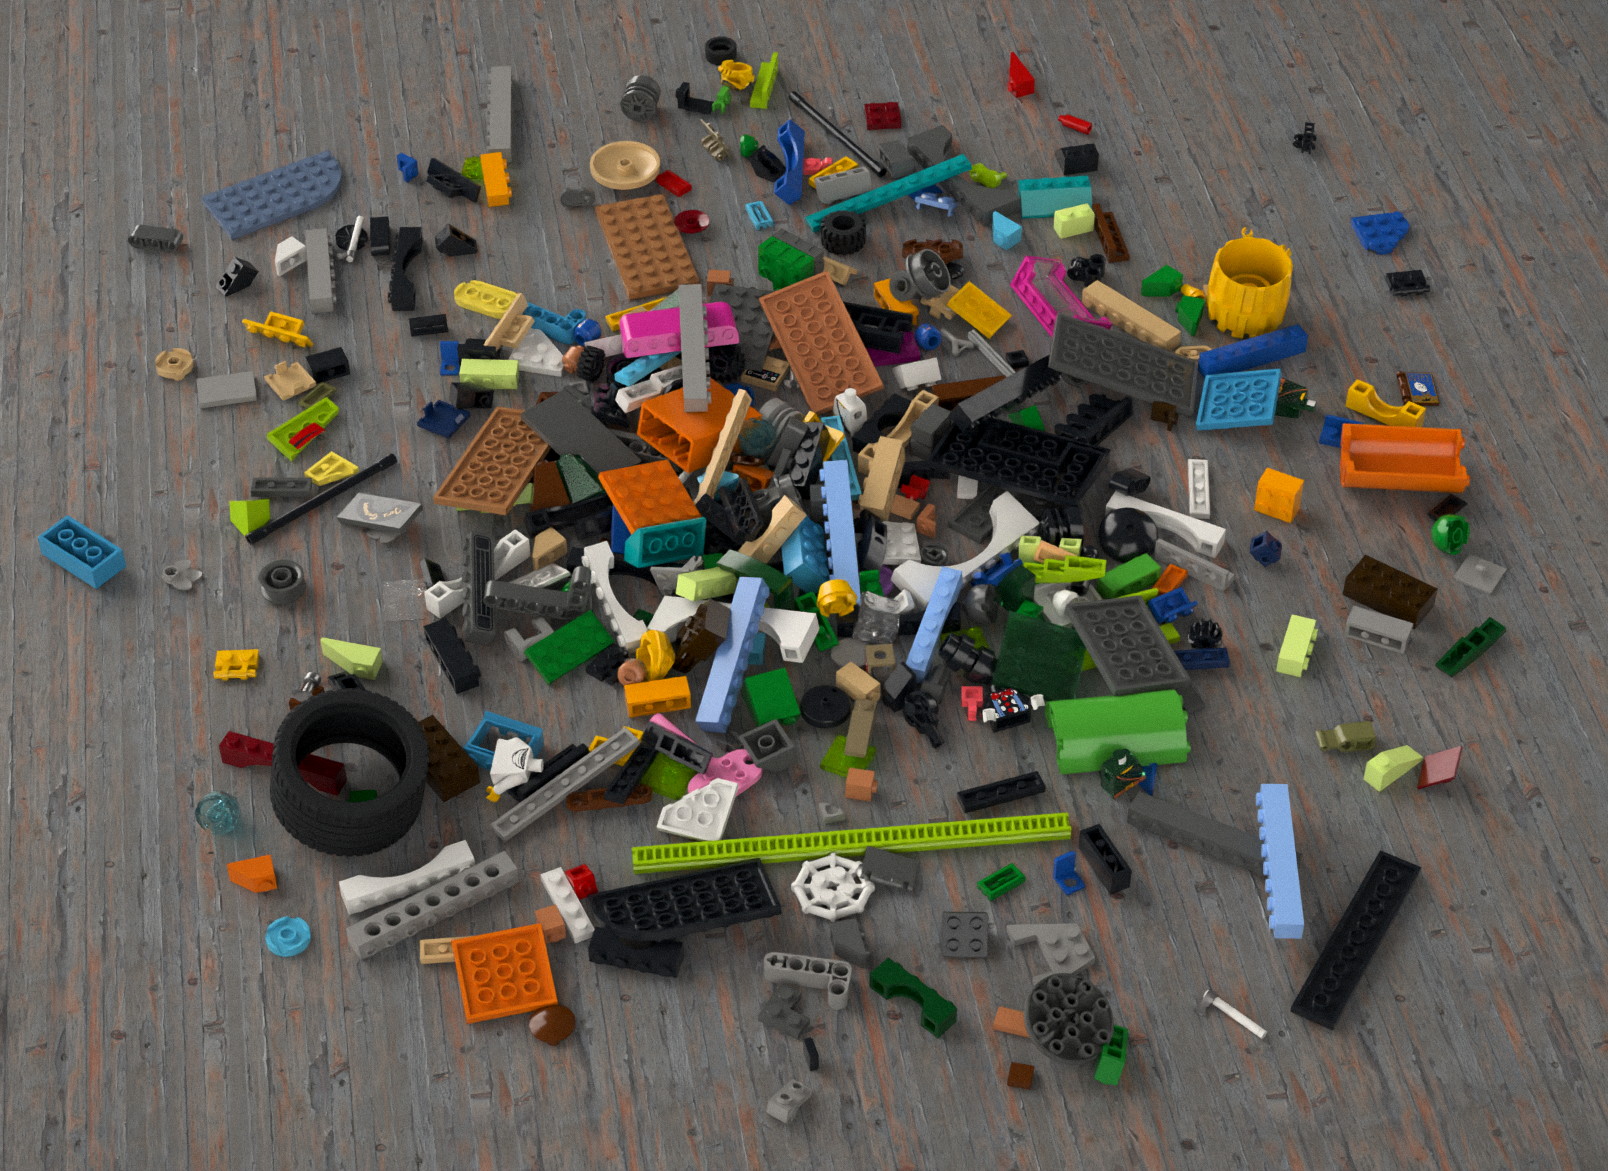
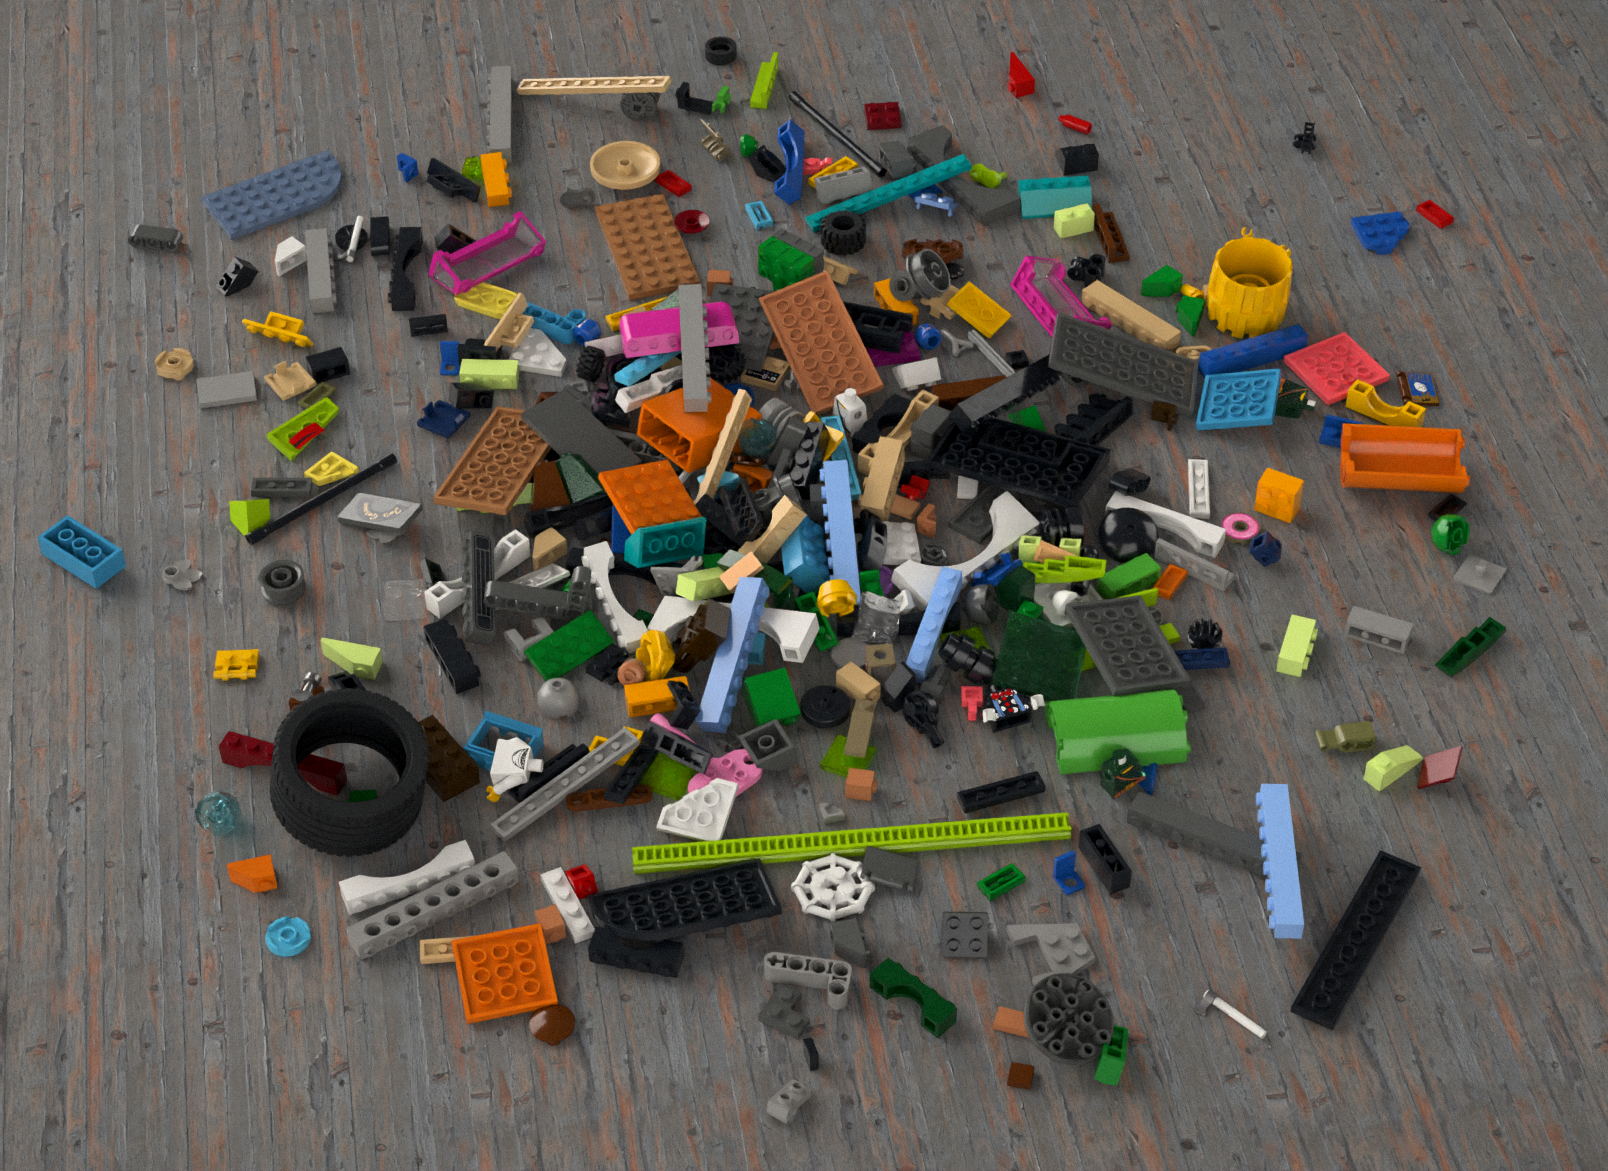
(487, 256): none -> windscreen
(558, 698): none -> light grey cylinder
(571, 357): nougat head -> none
(594, 85): none -> tan plate
(687, 708): none -> black bracket
(736, 74): yellow helmet -> none
(746, 567): none -> light nougat tile
(1005, 232): medium azure slope -> none
(1171, 605): blue bracket -> none
(1240, 520): none -> tile
(1334, 366): none -> coral plate
(1389, 591): dark brown brick -> none
(1407, 283): black plate -> none
(1435, 214): none -> red tile

